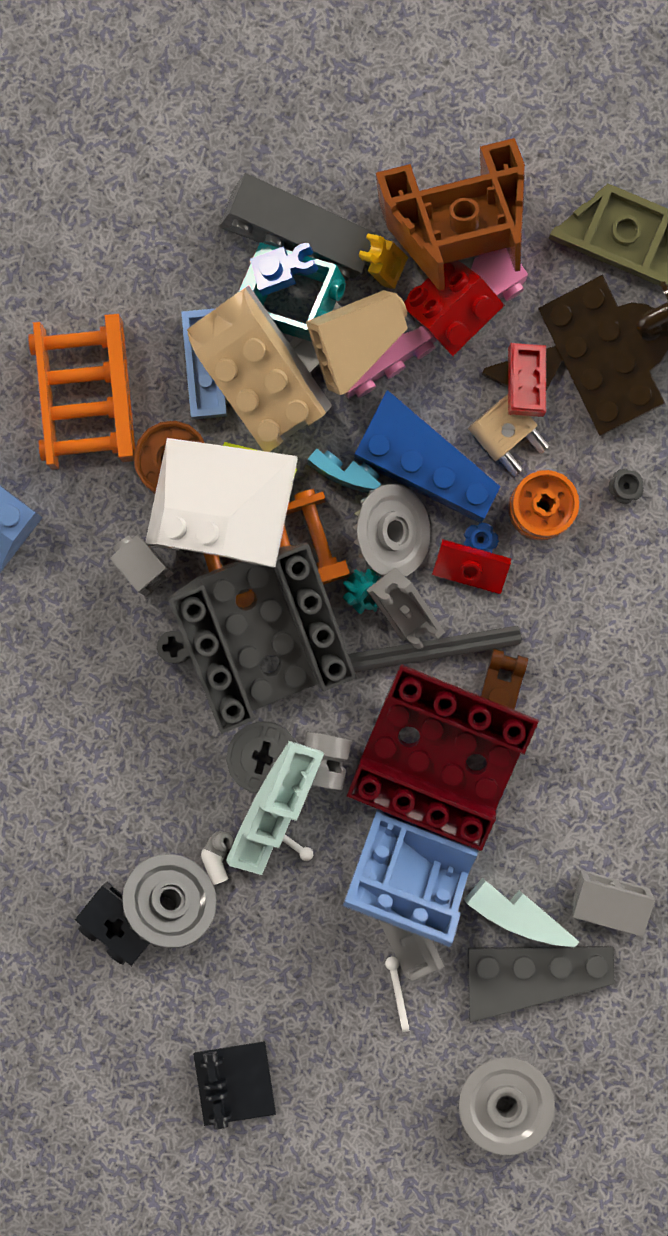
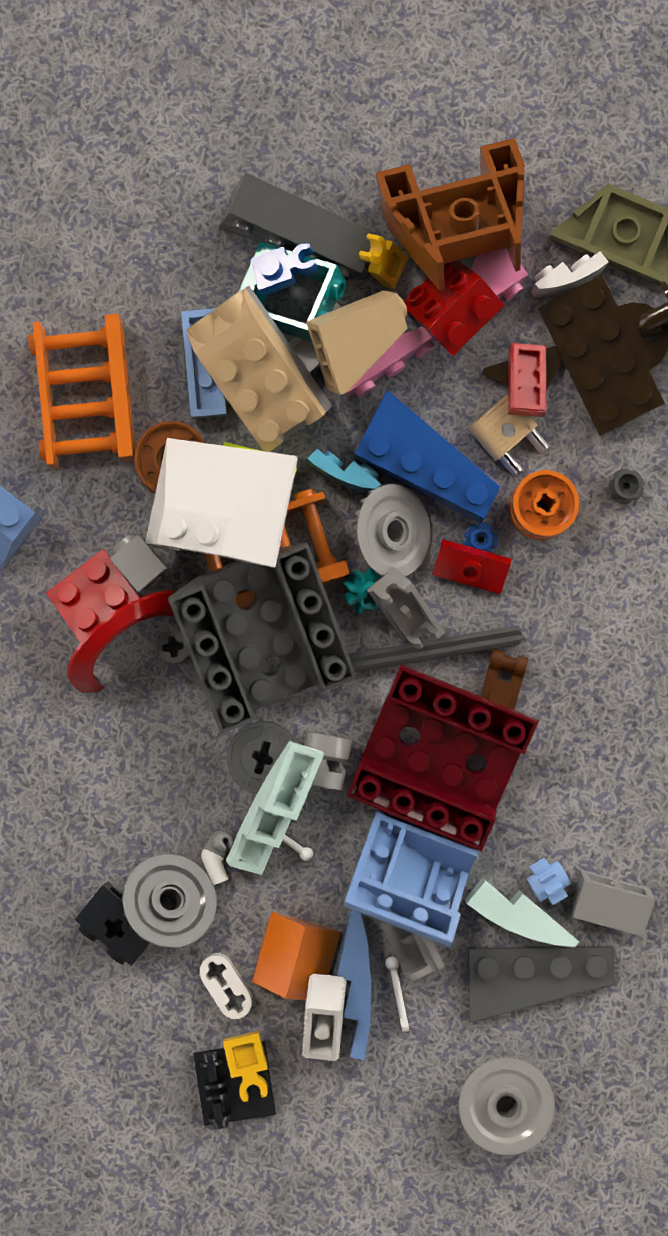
(97, 608): none -> red piece
(219, 991): none -> white beam
(246, 1059): none -> yellow plate
(292, 953): none -> orange slope
(323, 1017): none -> white brick
(355, 968): none -> medium blue slope
(548, 881): none -> light blue gear
(561, 279): none -> white slope

